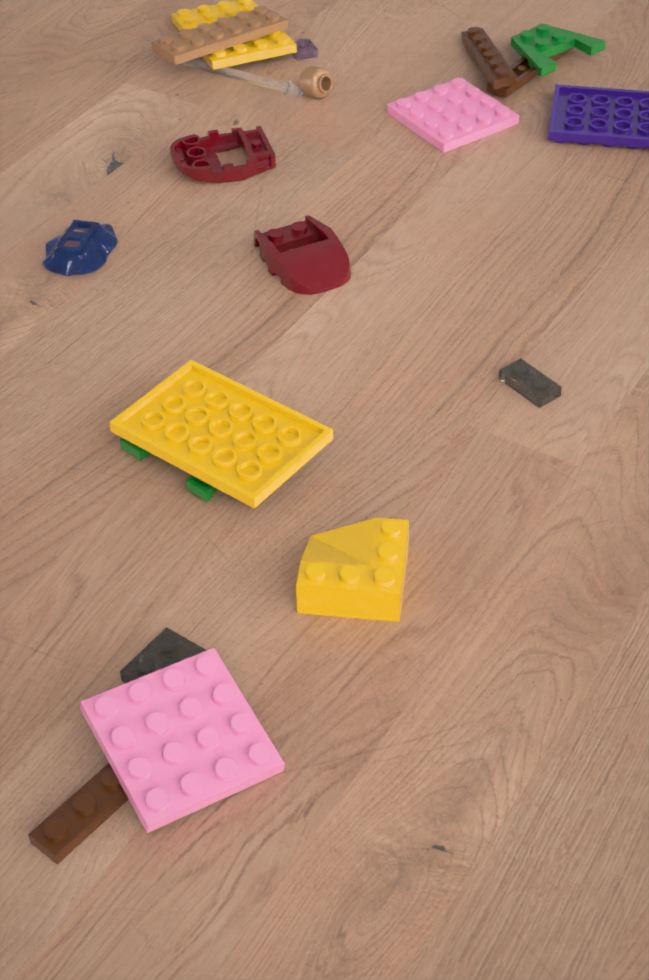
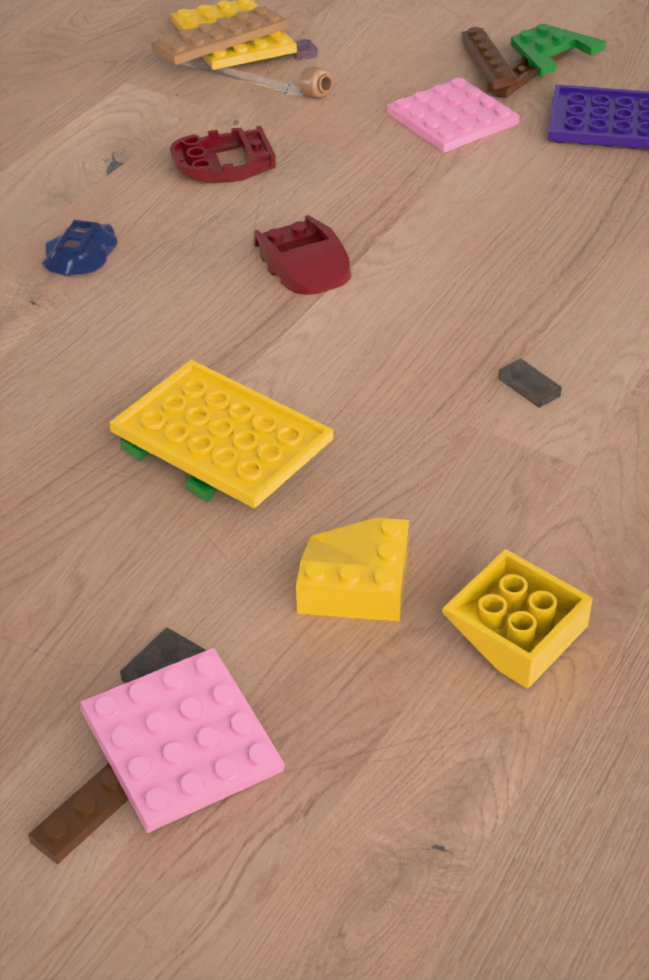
(519, 616): none -> yellow slope

